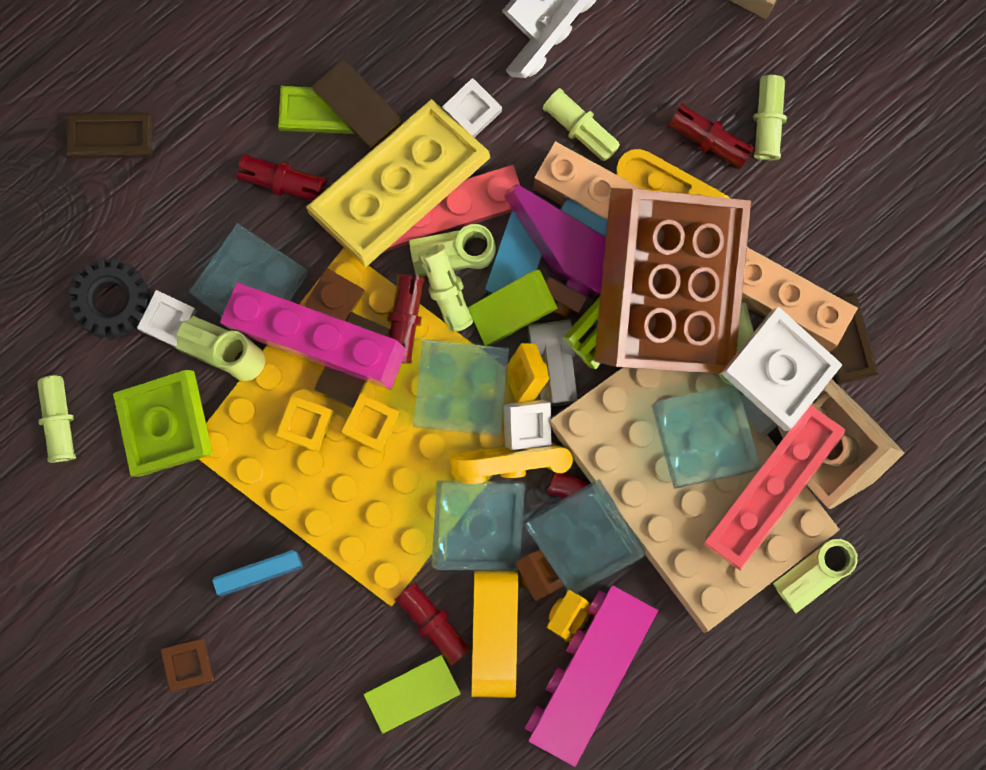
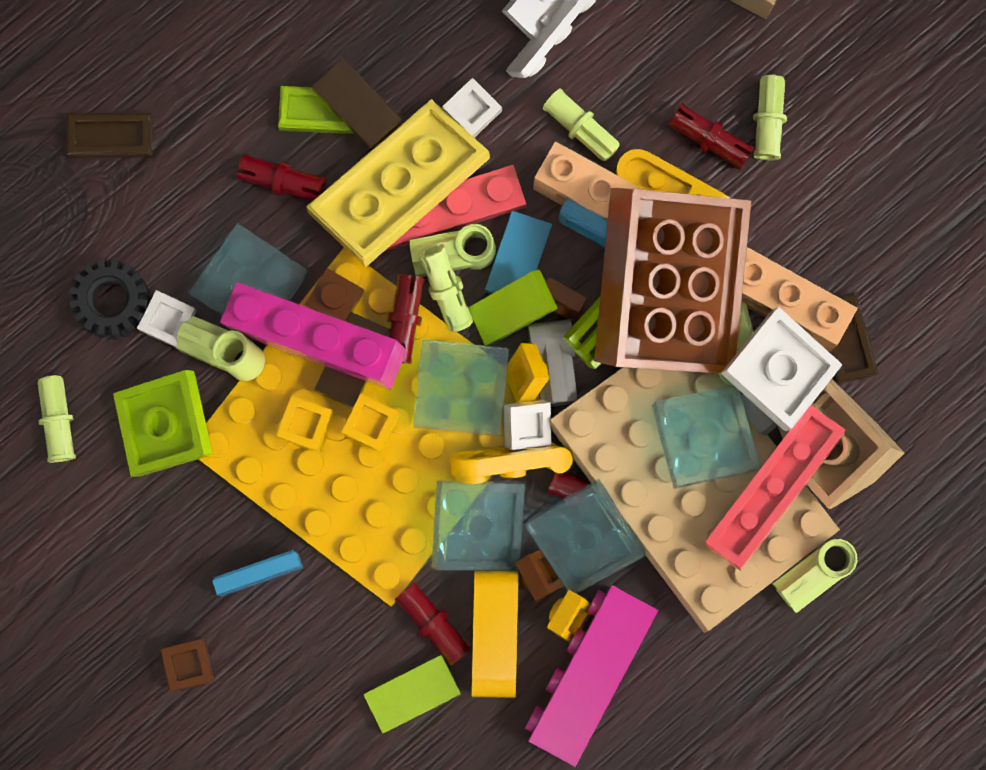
(566, 244): magenta slope -> none

